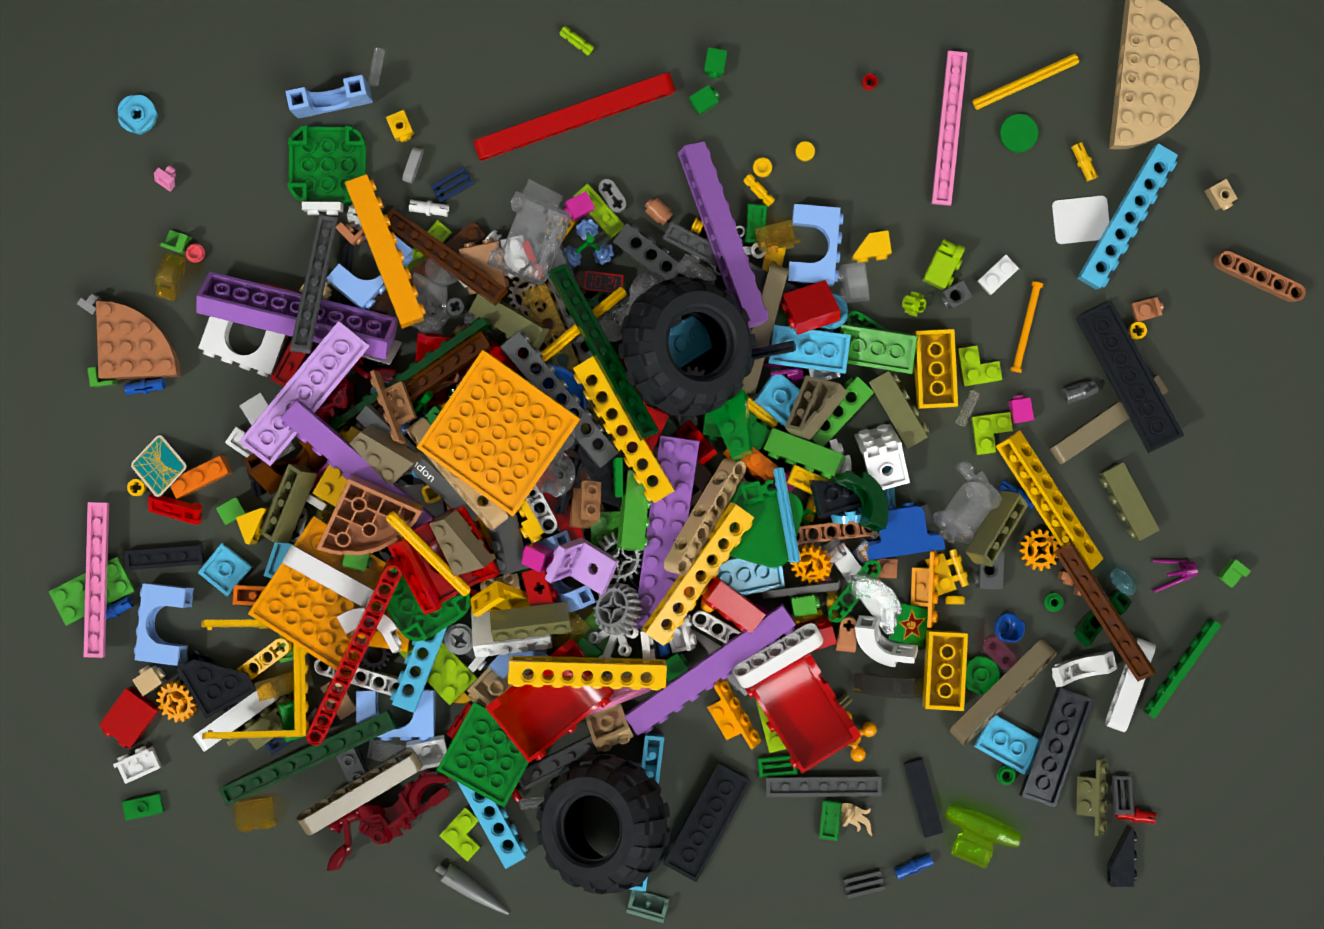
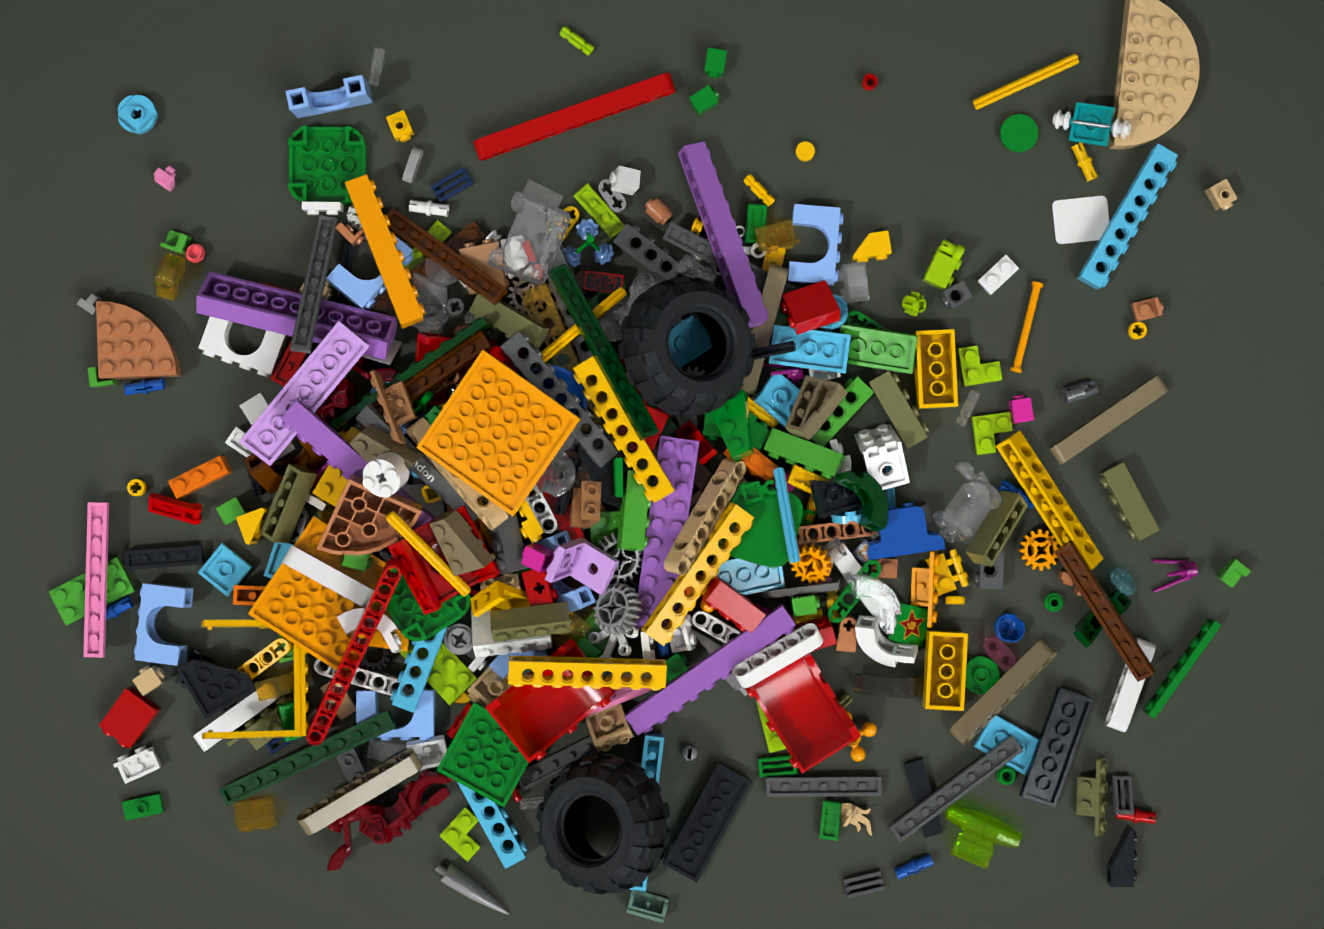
(158, 465): teal sticker -> none
(176, 701): light orange gear -> none
(385, 474): none -> white brick
(579, 206): dark pink brick -> none
(625, 180): none -> white brick
(685, 752): none -> light grey hinge
(731, 716): light orange bracket -> none
(762, 167): yellow tile -> none
(949, 128): bright pink plate -> none
(955, 788): none -> dark grey tile
(1083, 666): white arch -> none
(1092, 124): none -> teal plate
(1130, 377): black plate -> none
(1267, 282): nougat beam -> none

